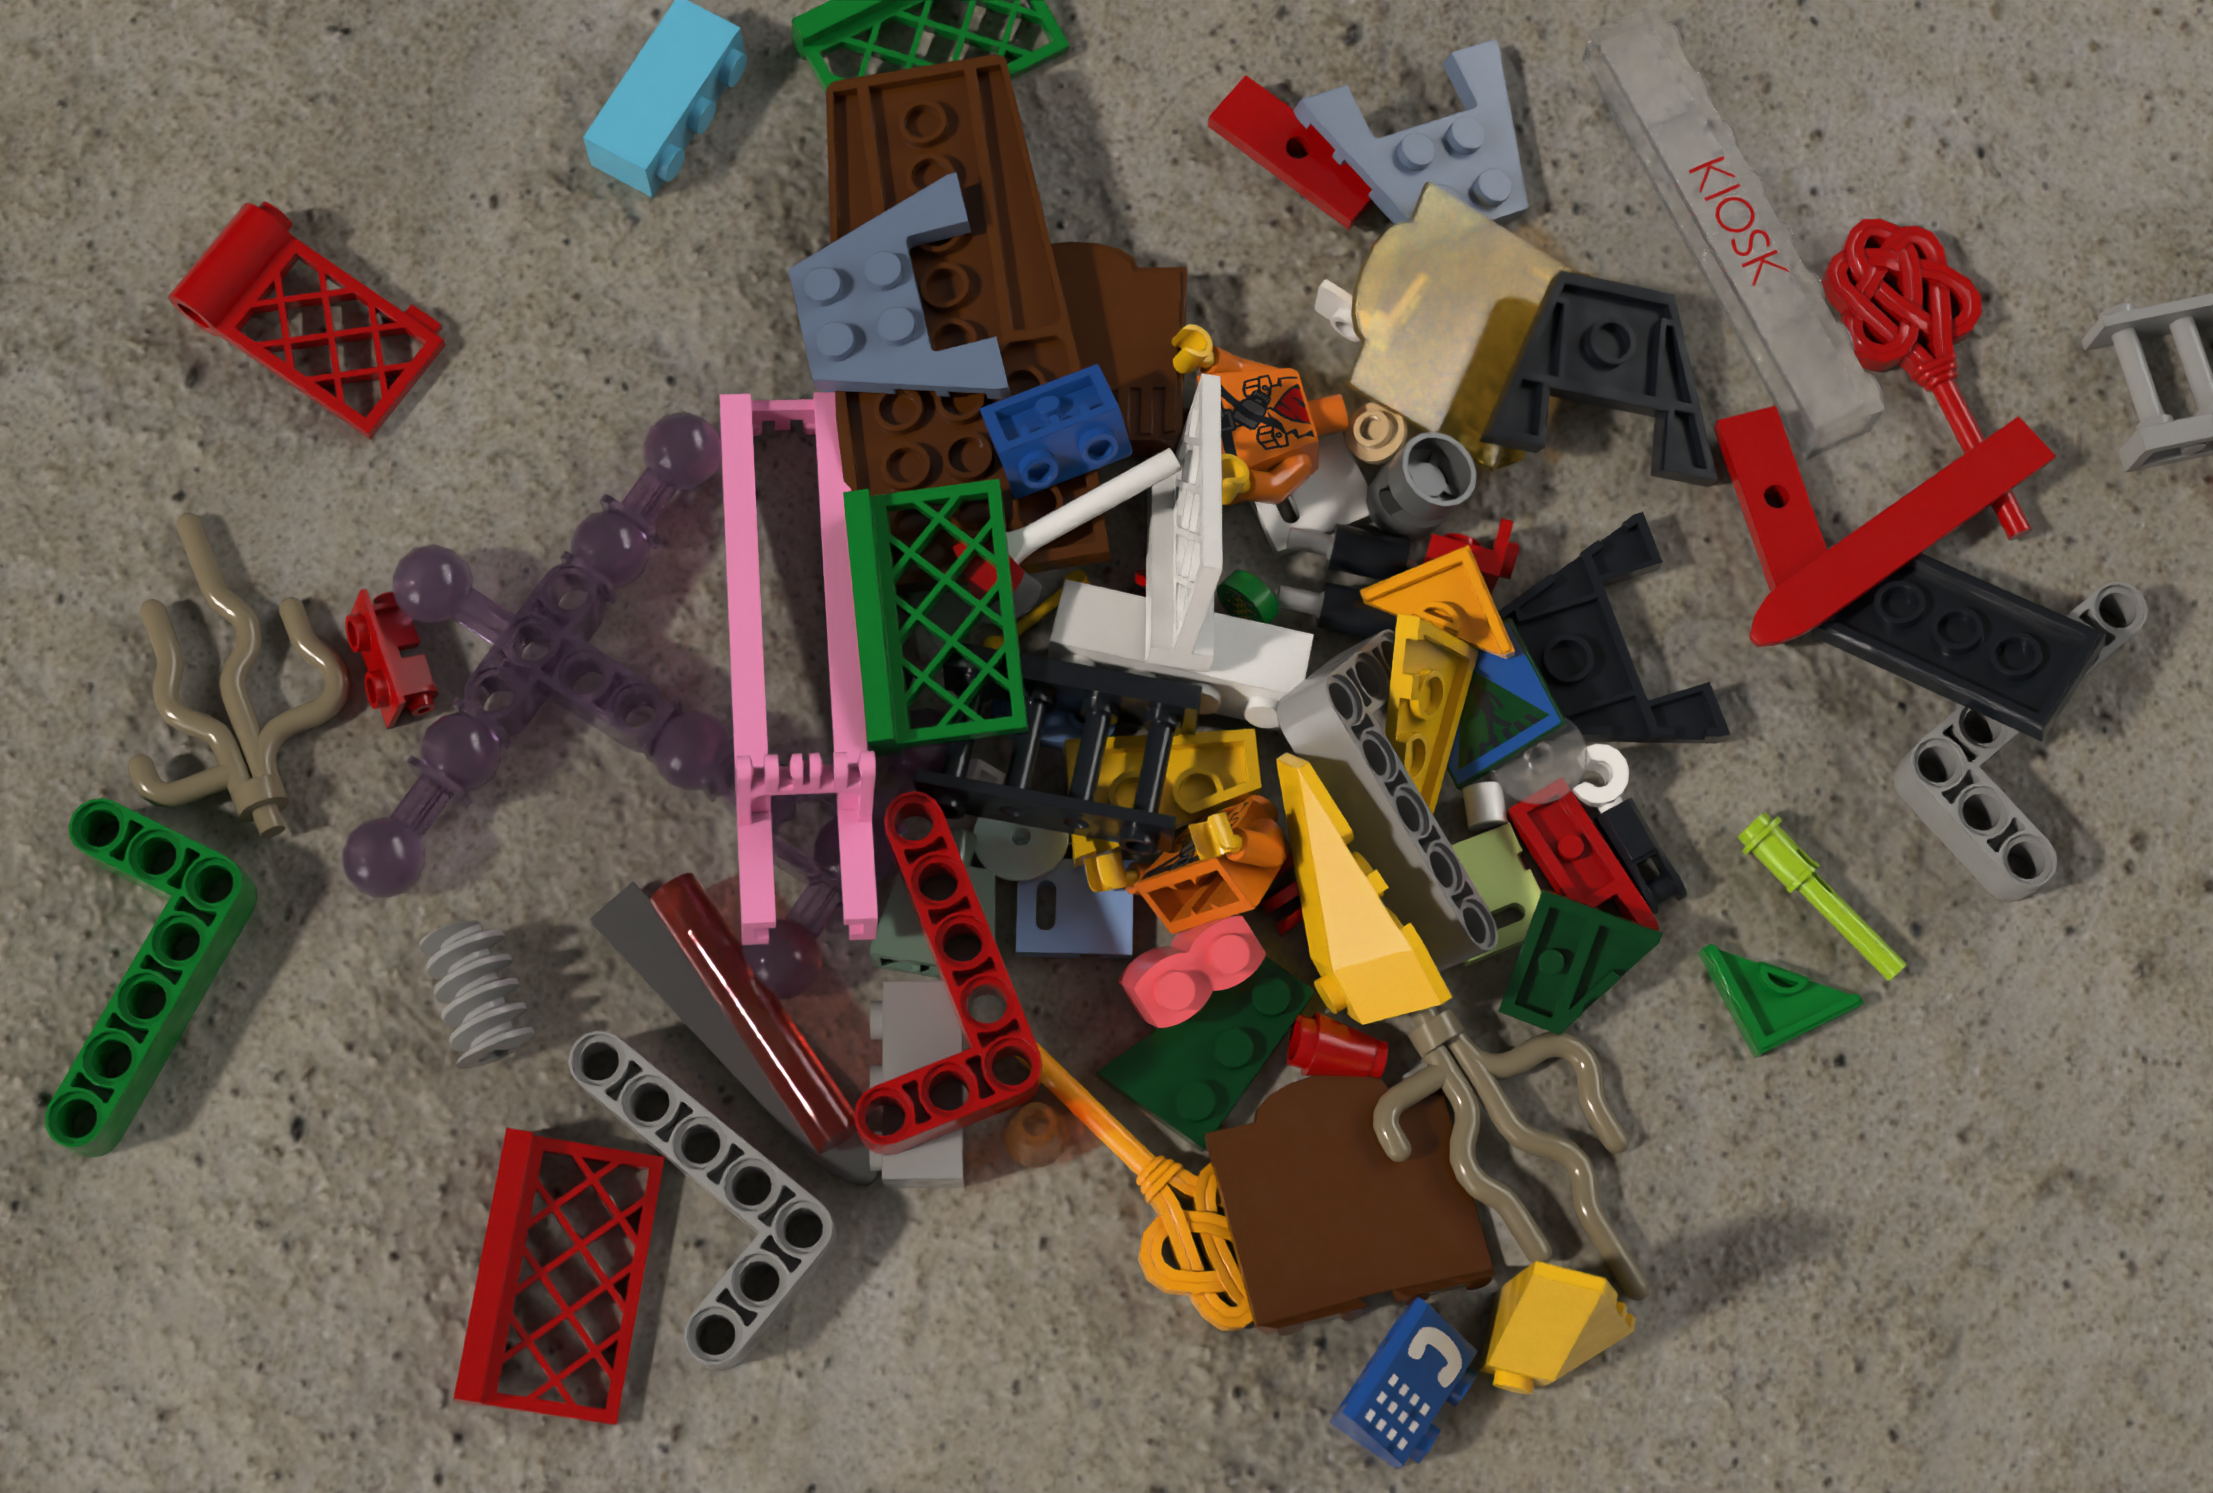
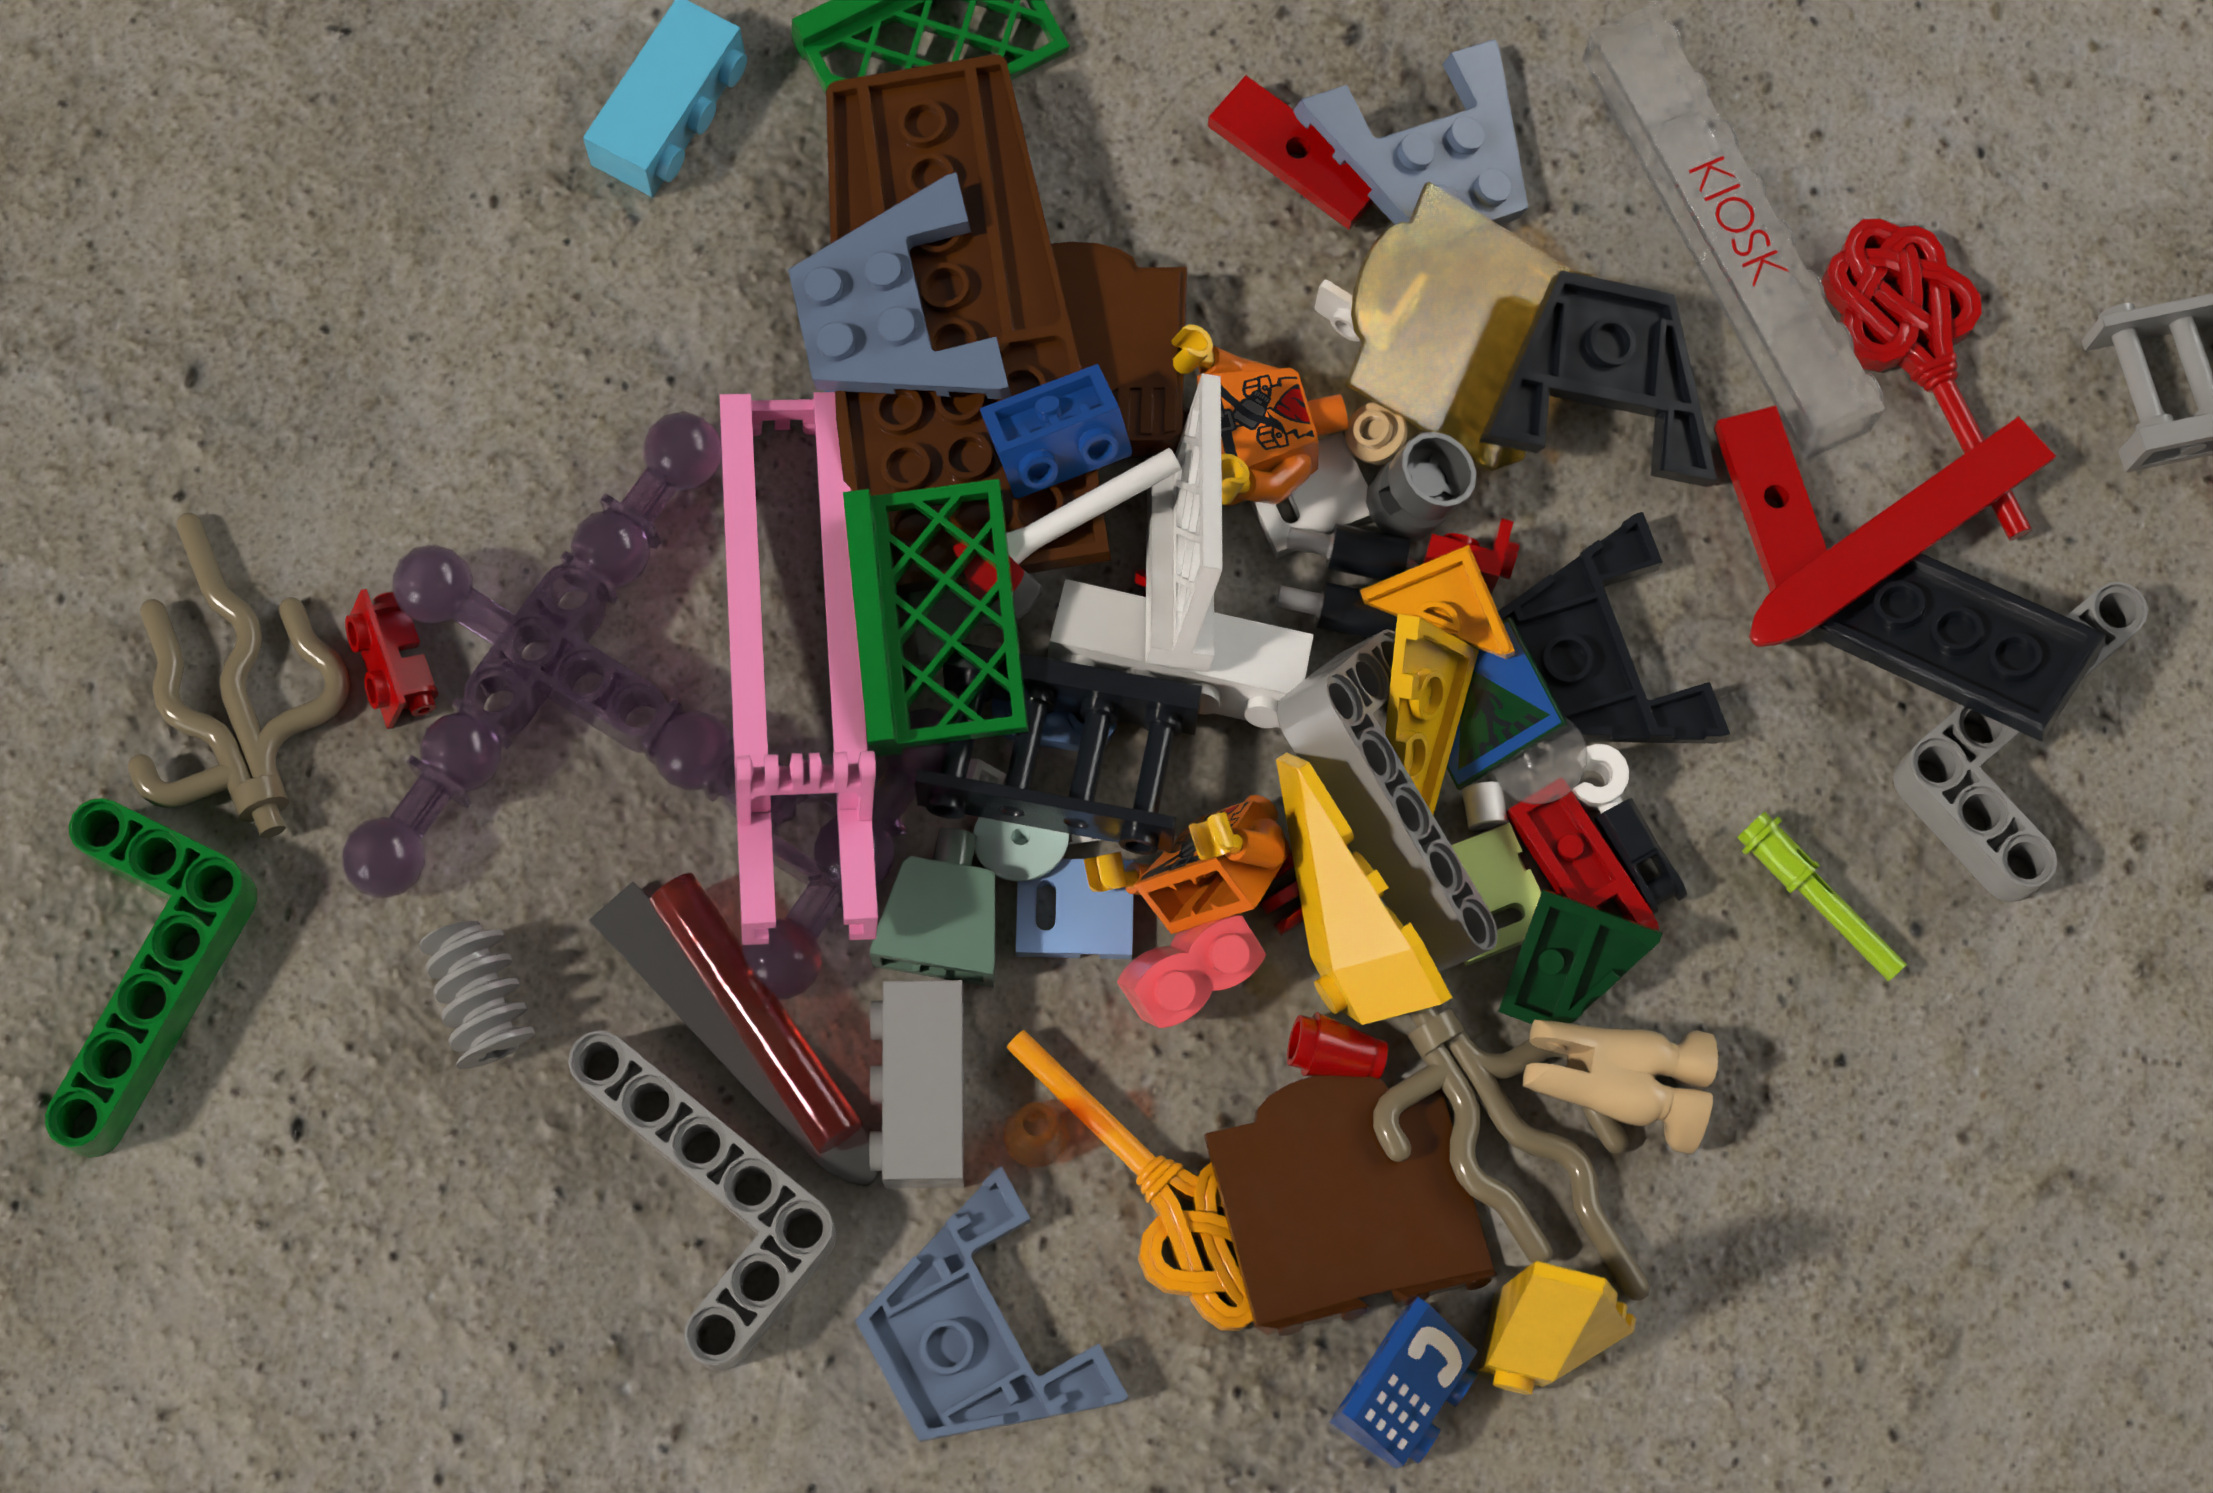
(245, 268): red piece -> none
(501, 1267): red fence -> none
(951, 1346): none -> sand blue wing
(963, 984): red beam -> none
(1038, 612): yellow hinge -> none
(1202, 777): yellow wing -> none
(1202, 1067): dark green wing -> none
(1247, 597): green tile -> none
(1617, 1072): none -> tan piece
(1772, 1002): green tile -> none

